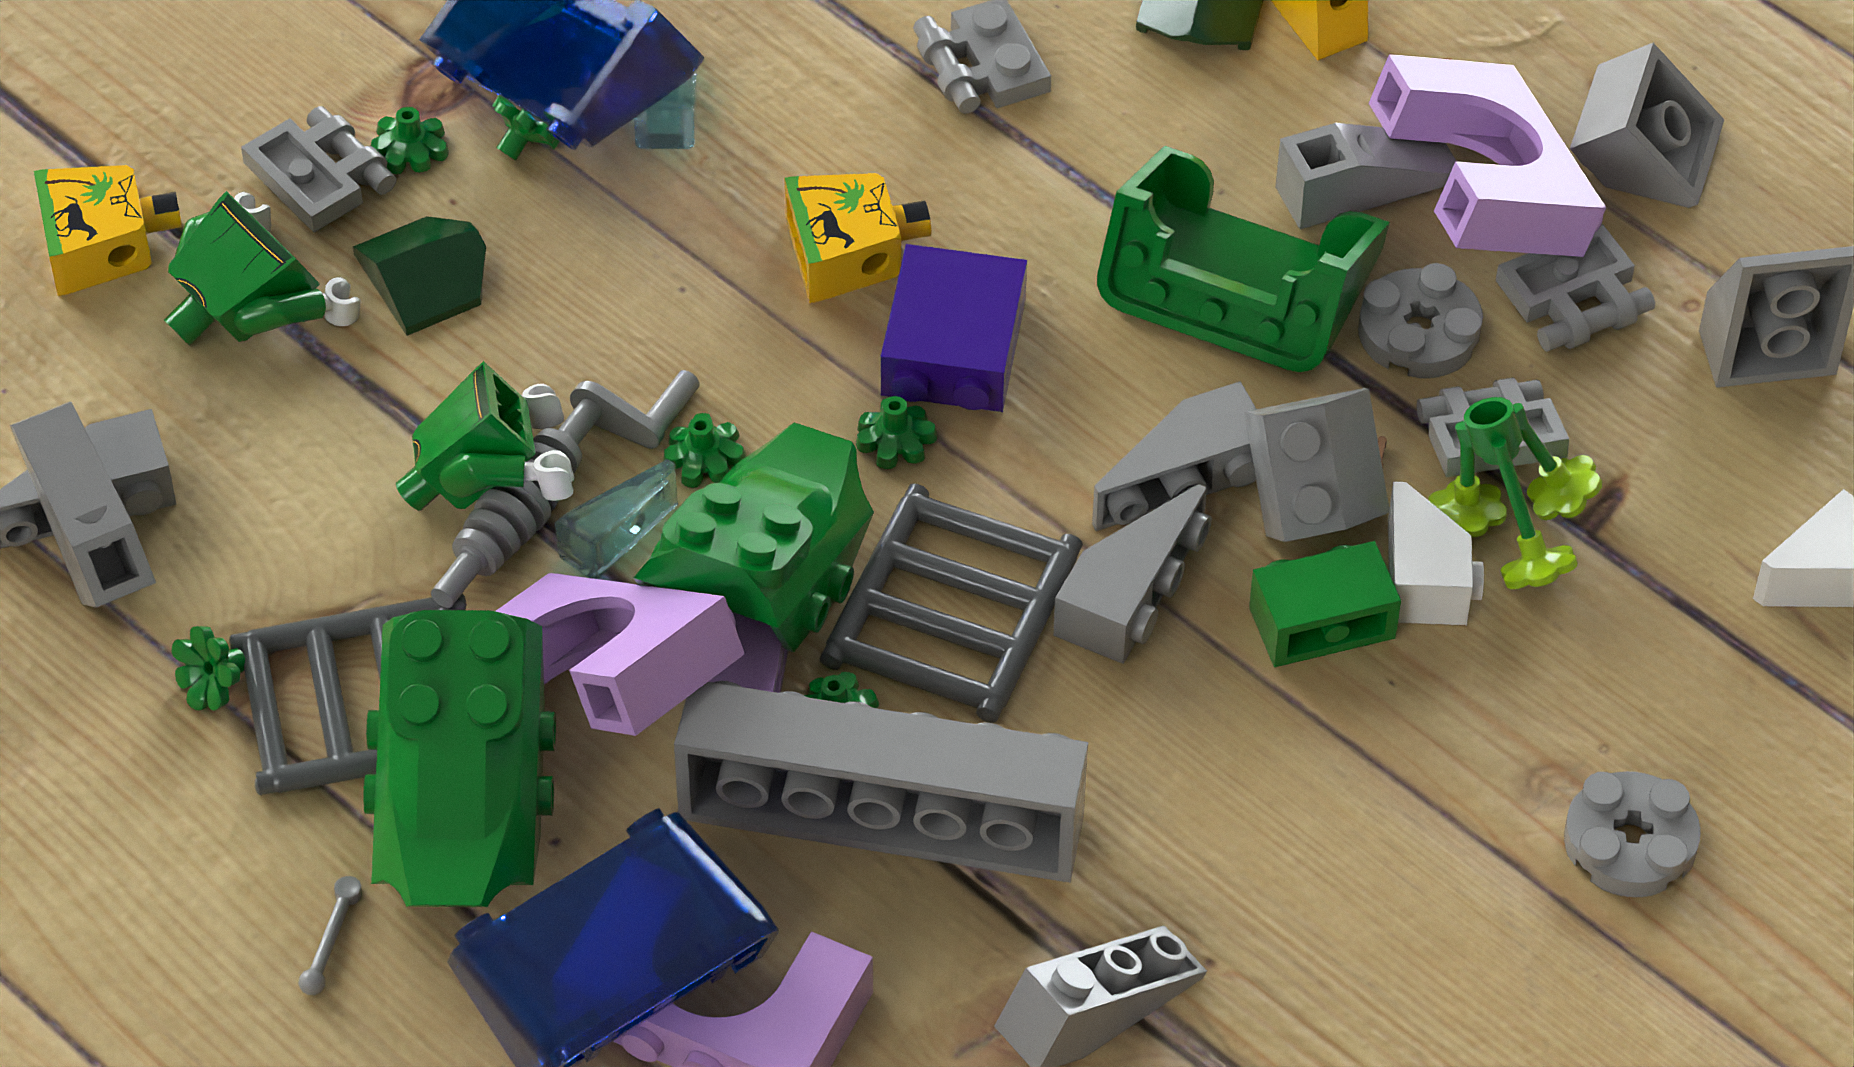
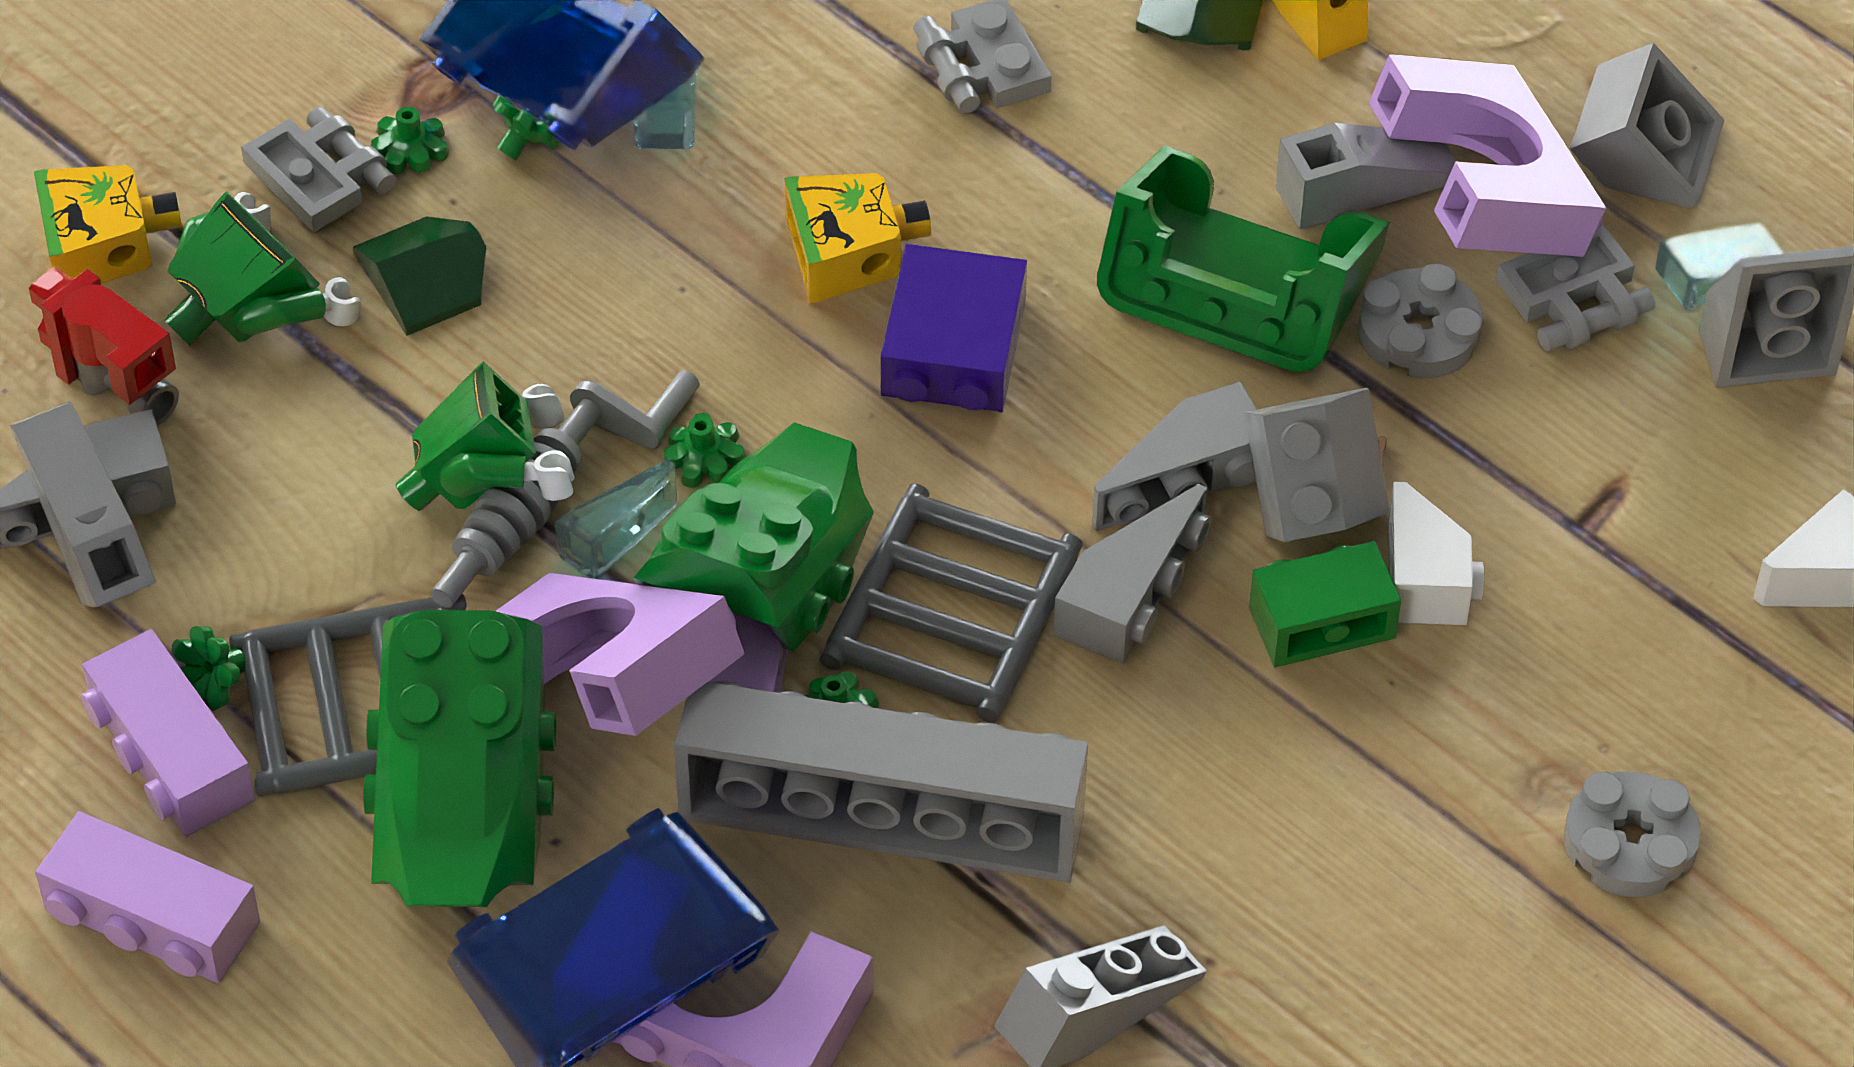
(105, 342): none -> red hips
(147, 897): none -> lavender brick
(166, 733): none -> lavender brick
(347, 893): light grey hinge -> none
(895, 432): green plant -> none
(1449, 408): light grey plate -> none
(1494, 432): plant -> none
(1698, 260): none -> clear light blue slope

